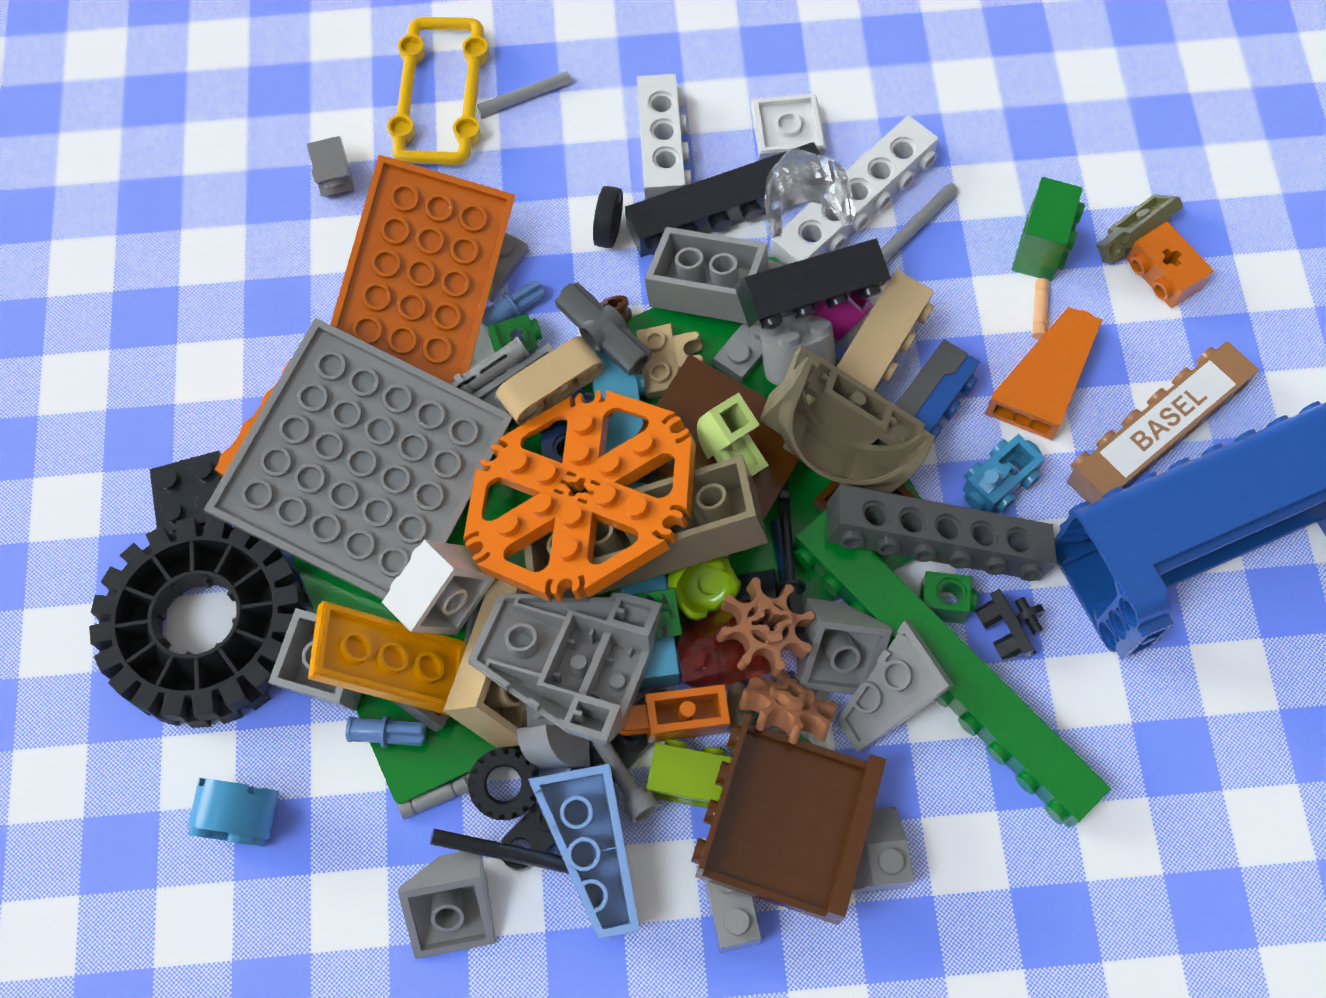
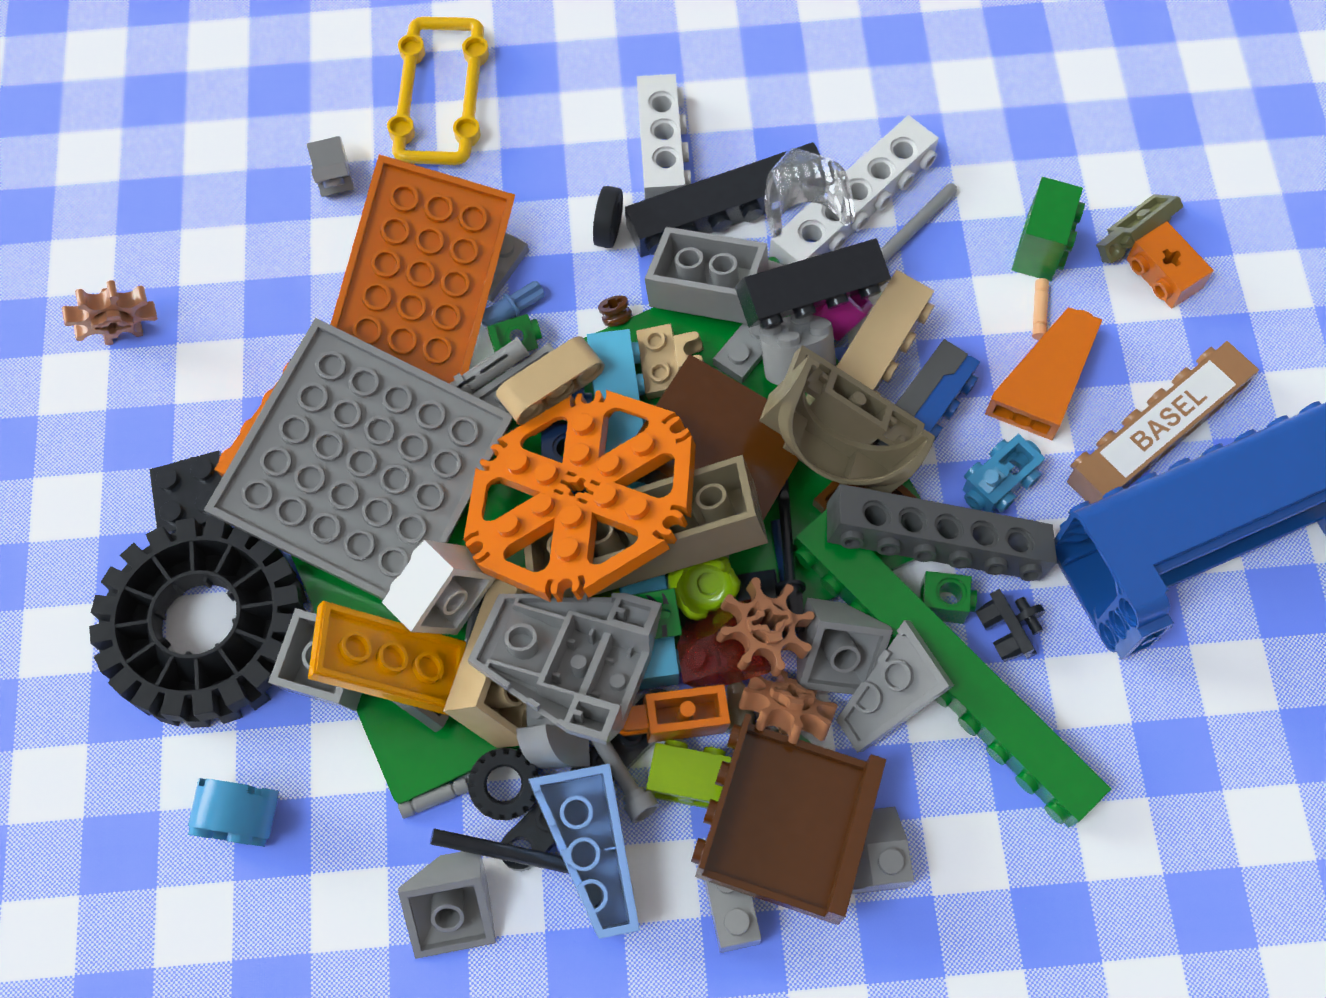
(109, 313): none -> nougat gear
(385, 731): medium blue axle -> none
(524, 93): light grey bar -> none
(603, 328): dark grey piece -> none
(725, 433): yellowish green brick -> none
(786, 123): white plate -> none

